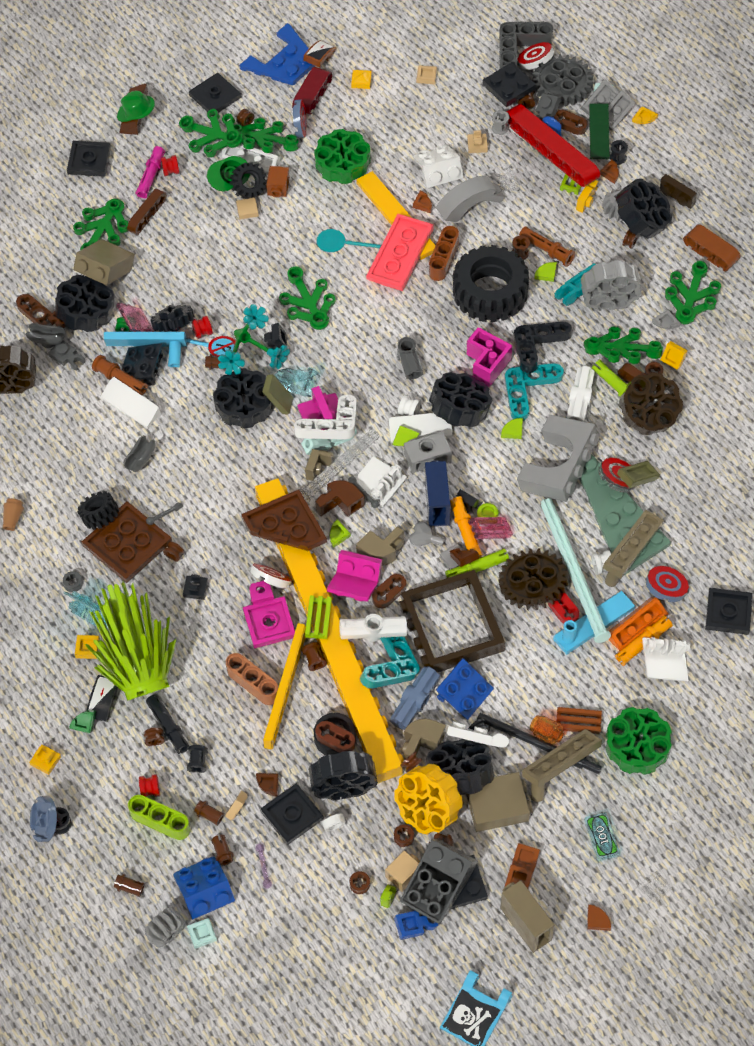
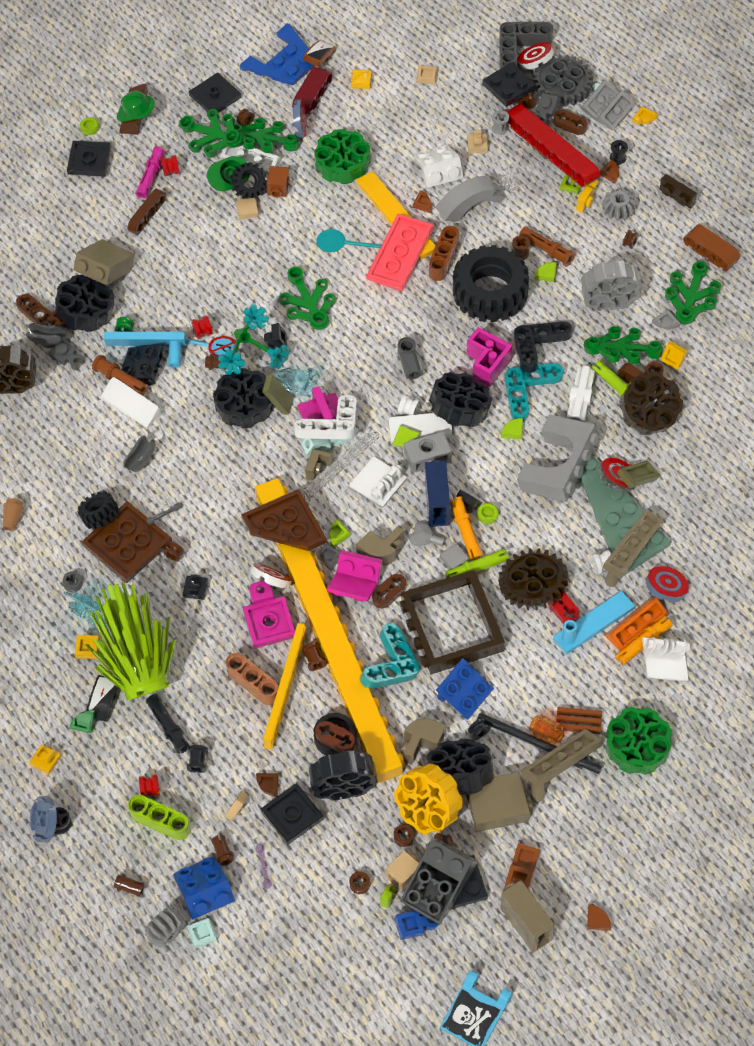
(89, 126): none -> lime tile
(103, 224): green plant -> none
(134, 318): clear pink piece -> none
(154, 736): reddish brown bush -> none
(172, 318): black gear -> none
(208, 812): reddish brown pin -> none
(319, 601): lime tile -> none
(329, 556): none -> dark grey tile
(334, 822): white tile -> none
(340, 494): reddish brown brick -> none
(374, 503): dark grey hinge -> none
(385, 627): white piece -> none
(411, 762): reddish brown bush -> none
(414, 698): sand blue piece -> none
(464, 557): reddish brown tile -> none
(477, 735): white hinge -> none
(491, 531): clear pink tile -> none
(553, 124): blue arm -> none
(574, 286): teal hinge -> none
(575, 572): light aqua axle -> none
(599, 131): dark green tile -> none
(602, 836): clear light blue tile -> none
(643, 208): black connector -> none
(728, 611): black plate -> none

